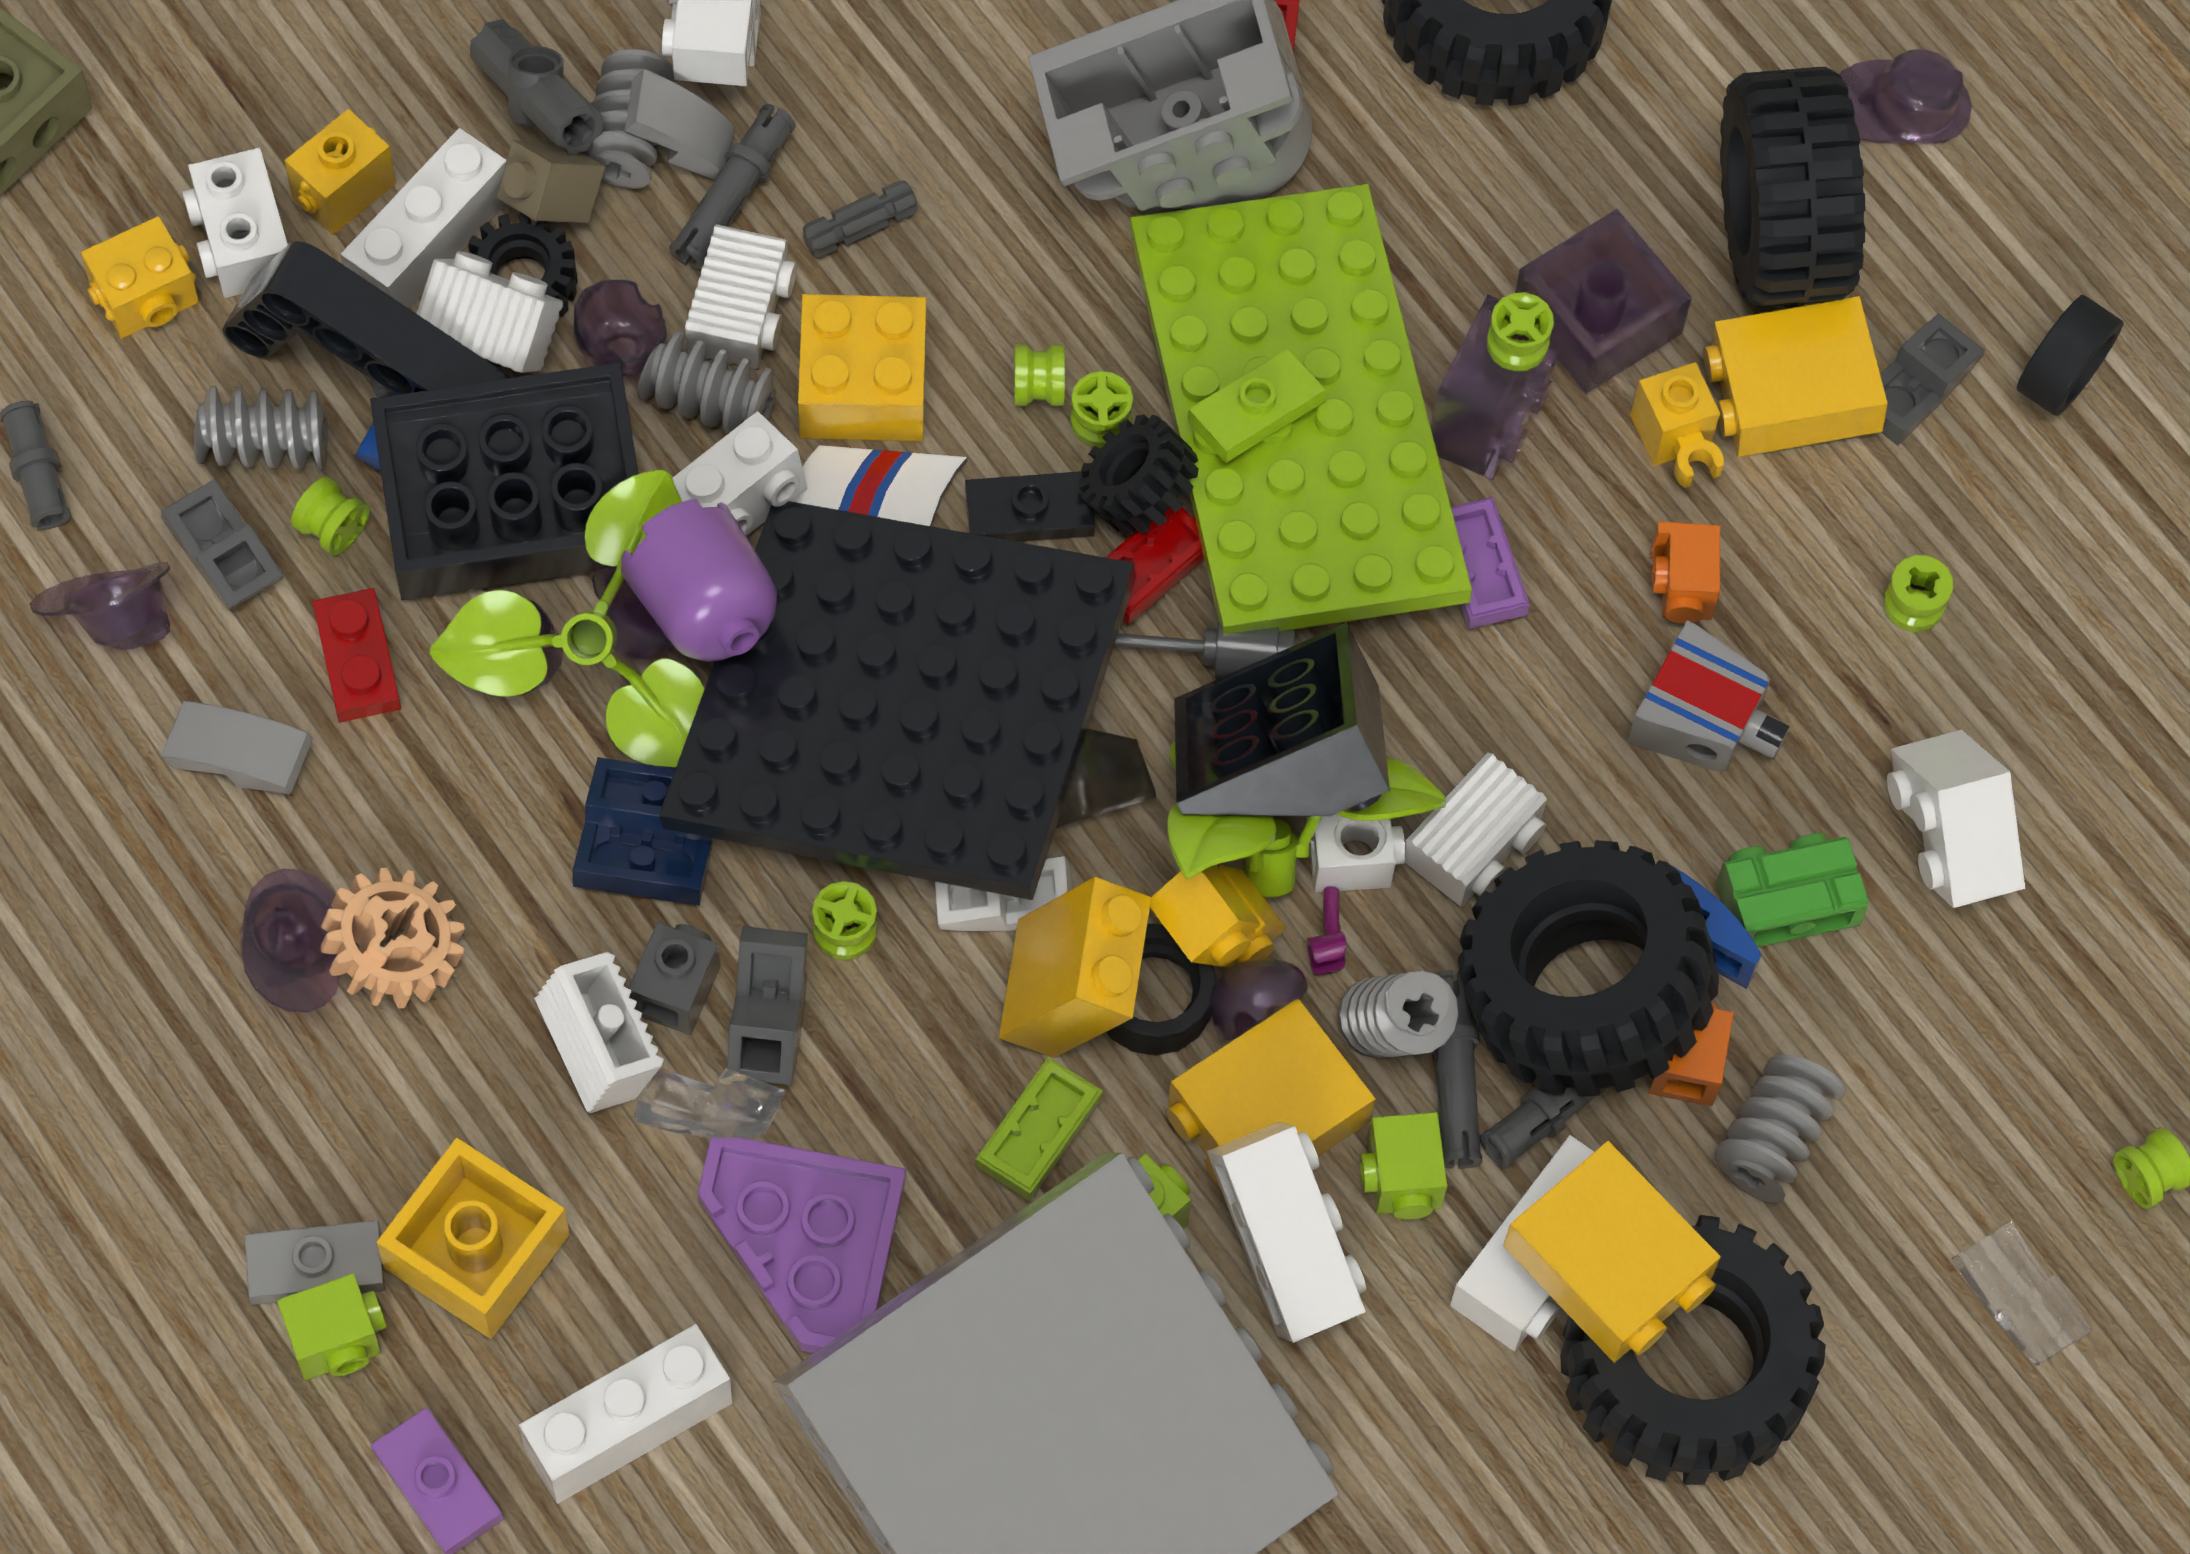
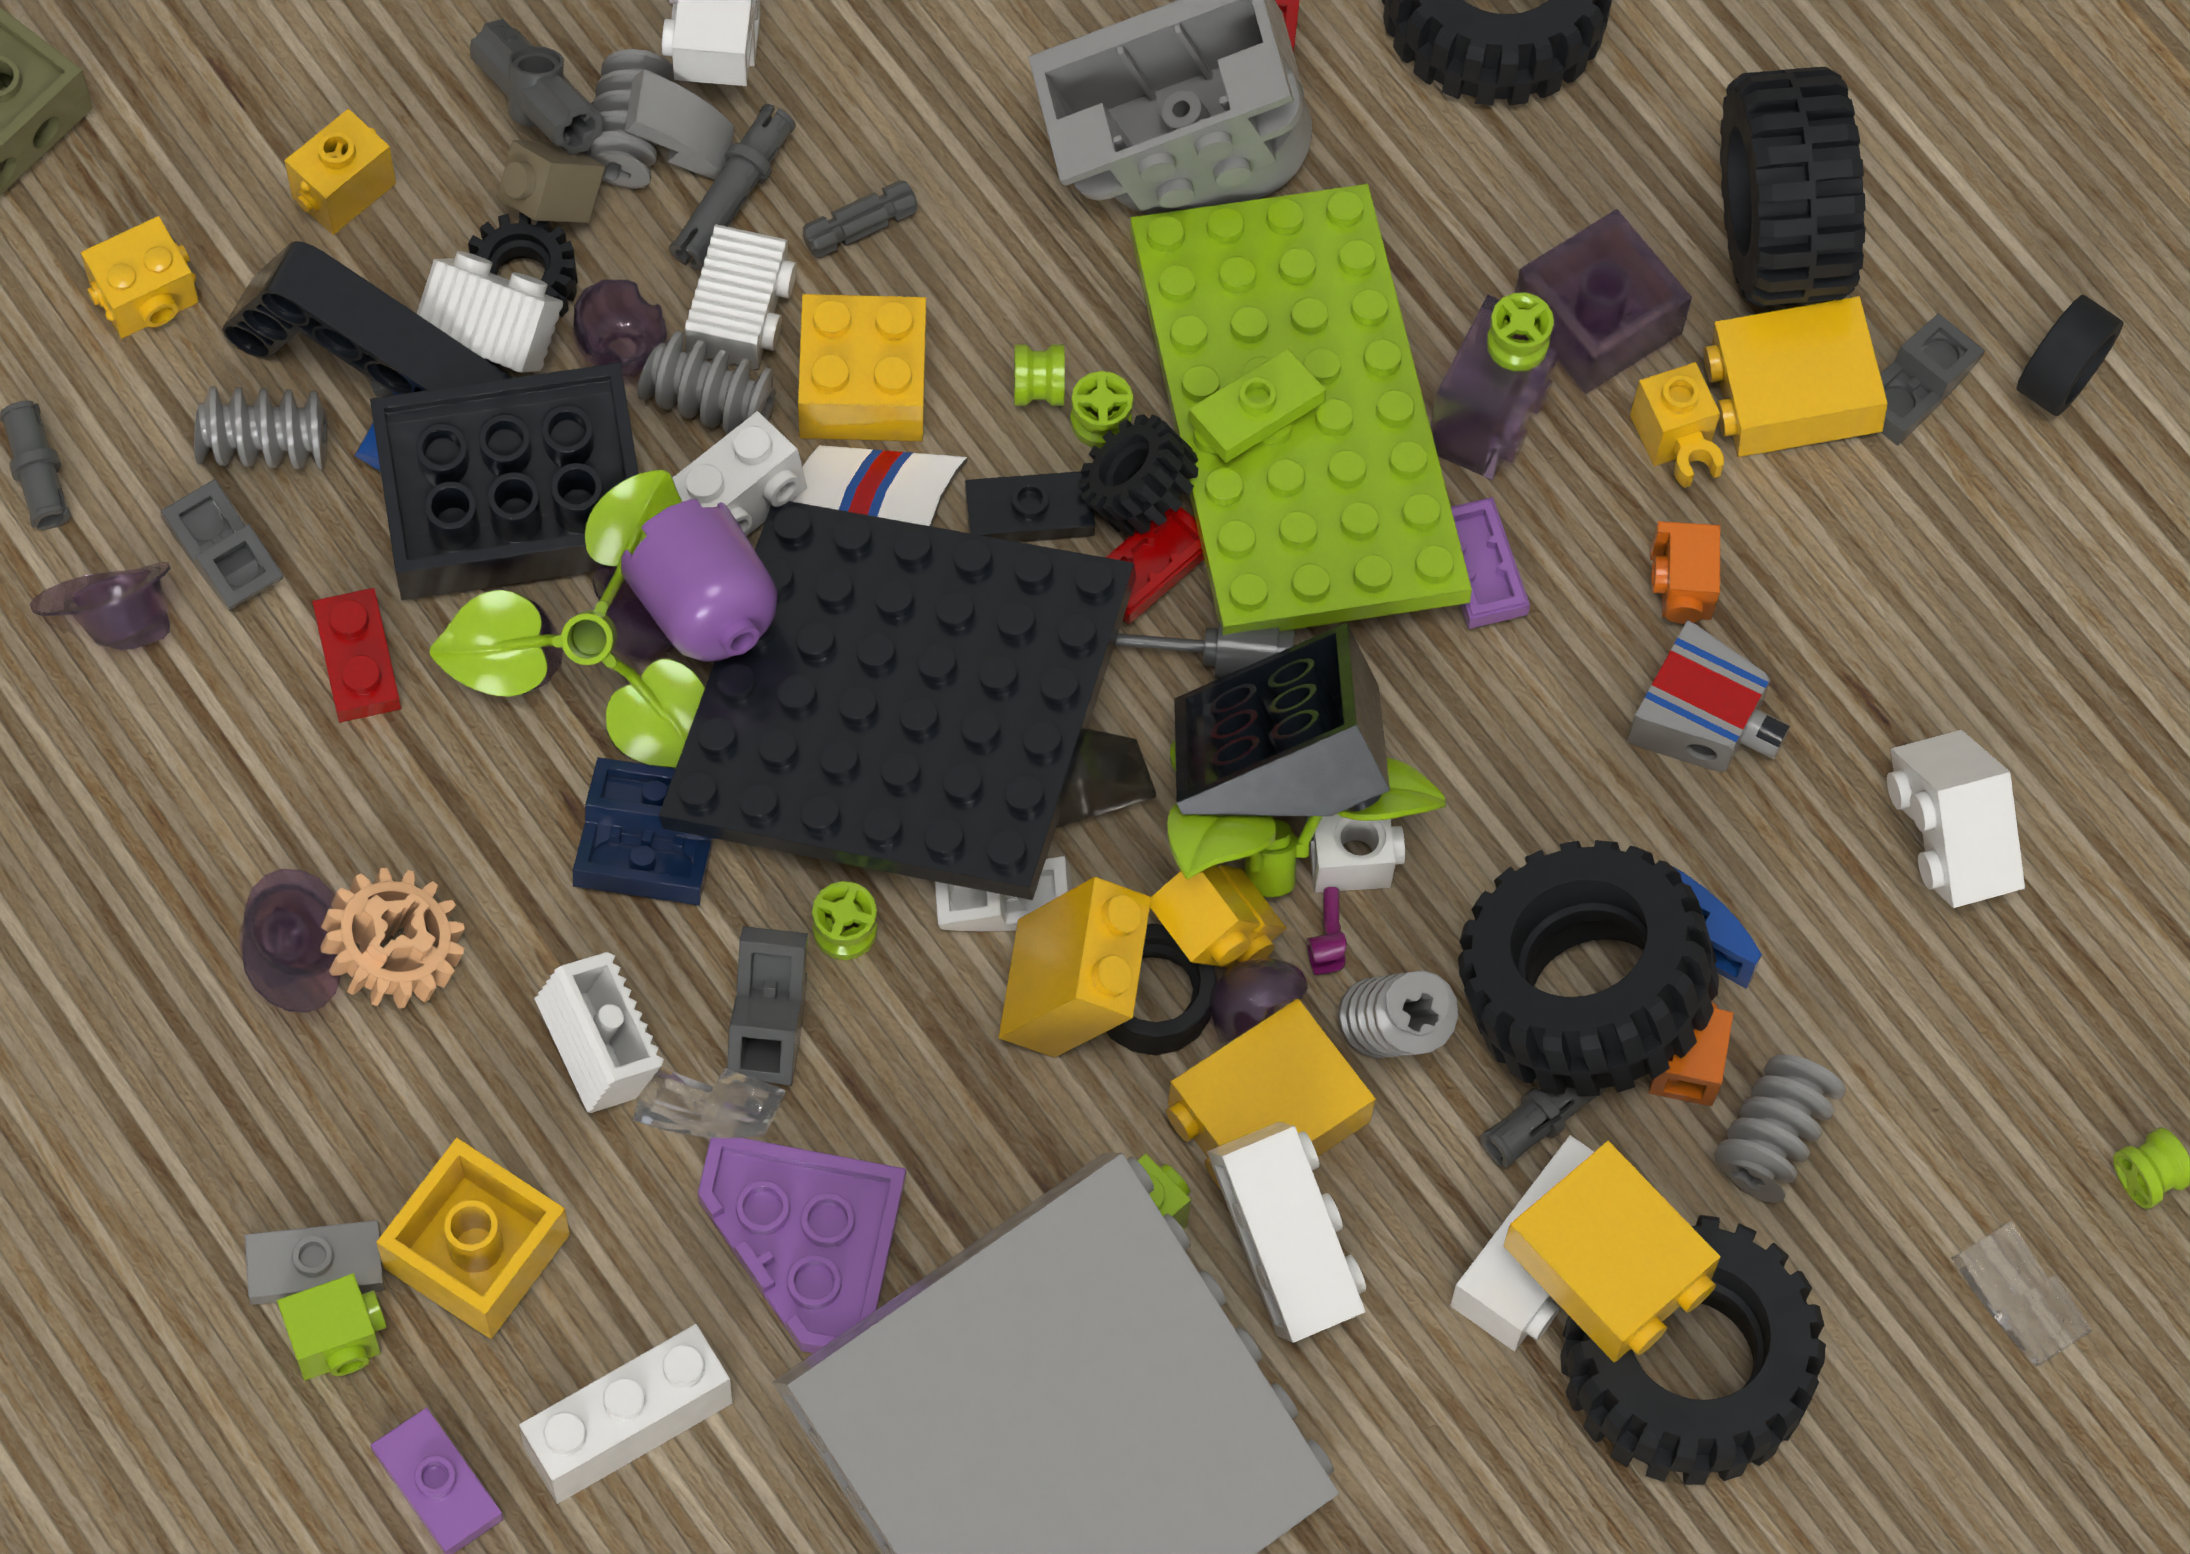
(237, 744): light grey slope -> none
(238, 215): white brick -> none
(330, 515): lime wheel -> none
(429, 218): white brick -> none
(675, 976): dark grey brick -> none
(1038, 1129): lime plate -> none
(1404, 1165): lime brick -> none
(1458, 1085): dark grey pin -> none
(1476, 832): white brick -> none
(1794, 890): bright green brick -> none
(1908, 98): clear purple piece -> none
(1913, 608): lime wheel -> none

